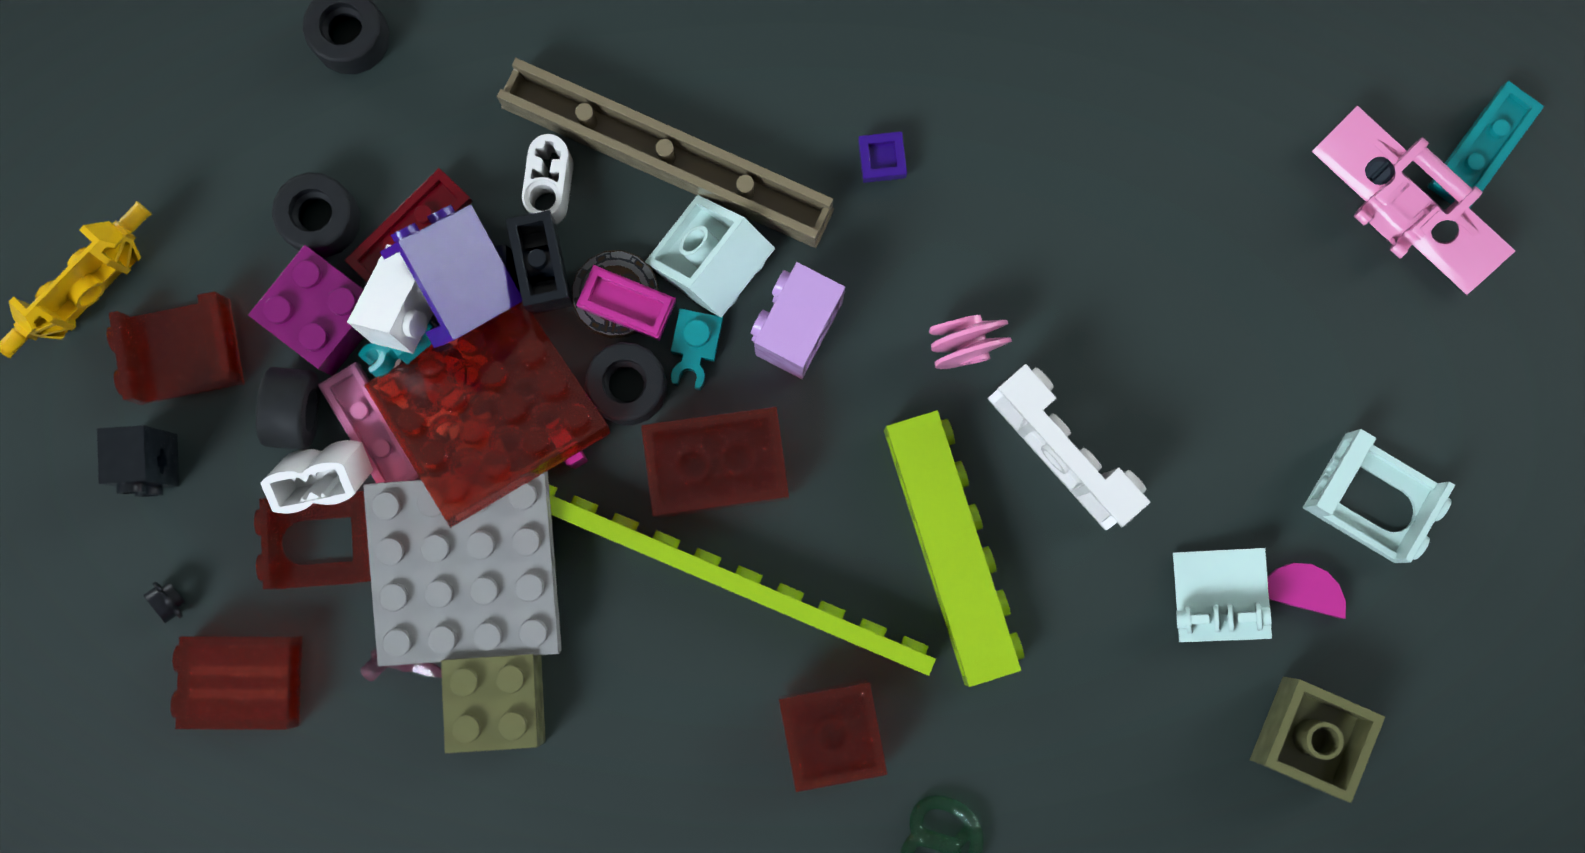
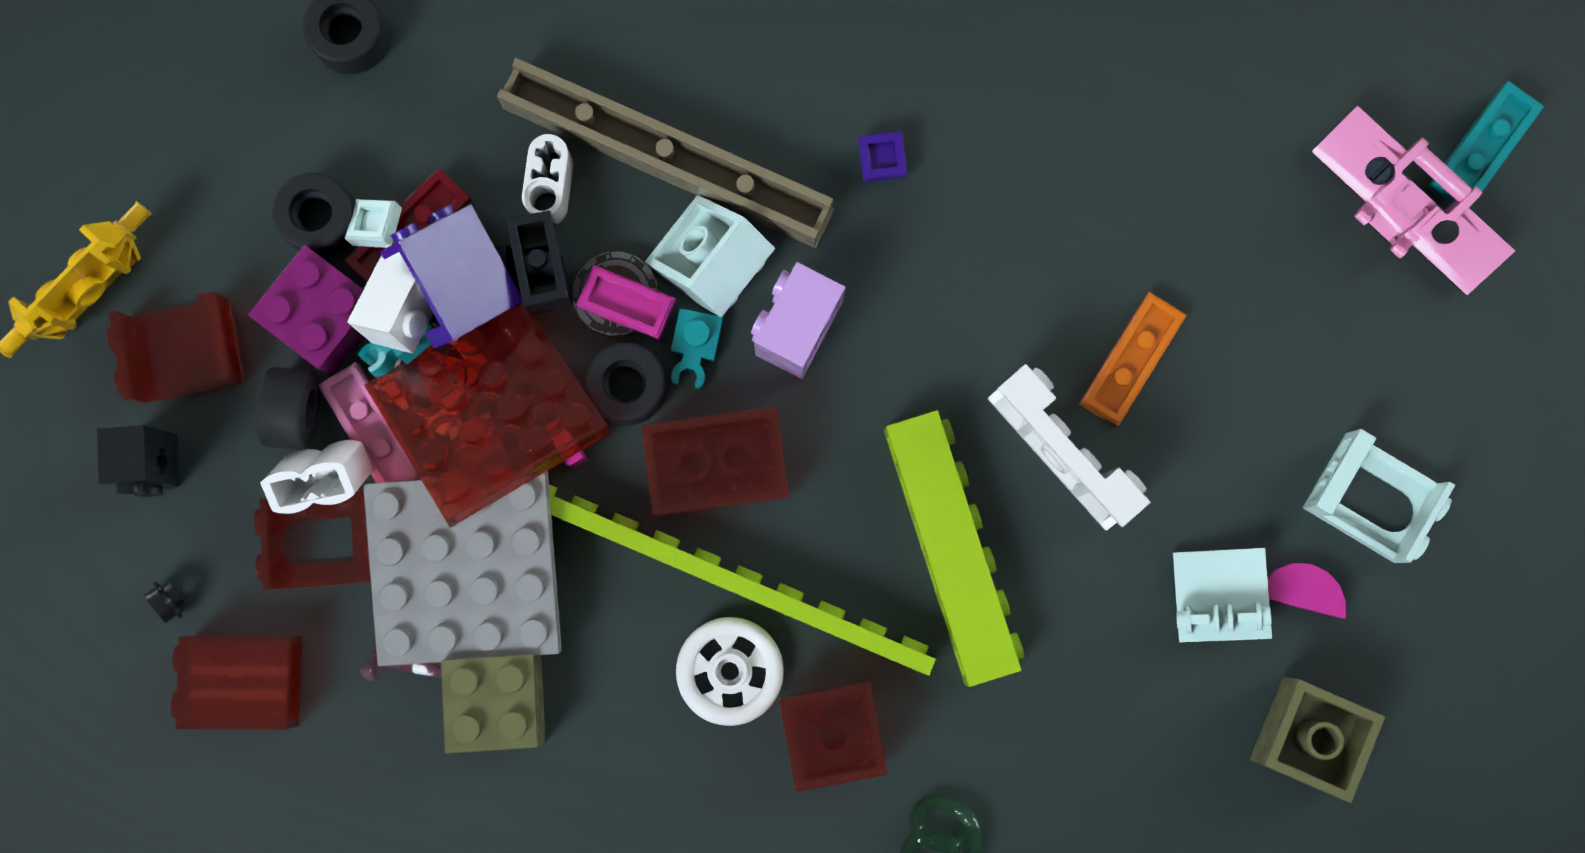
(373, 223): none -> light aqua tile
(755, 700): none -> white plate
(966, 341): bright pink piece -> none
(1132, 359): none -> orange tile

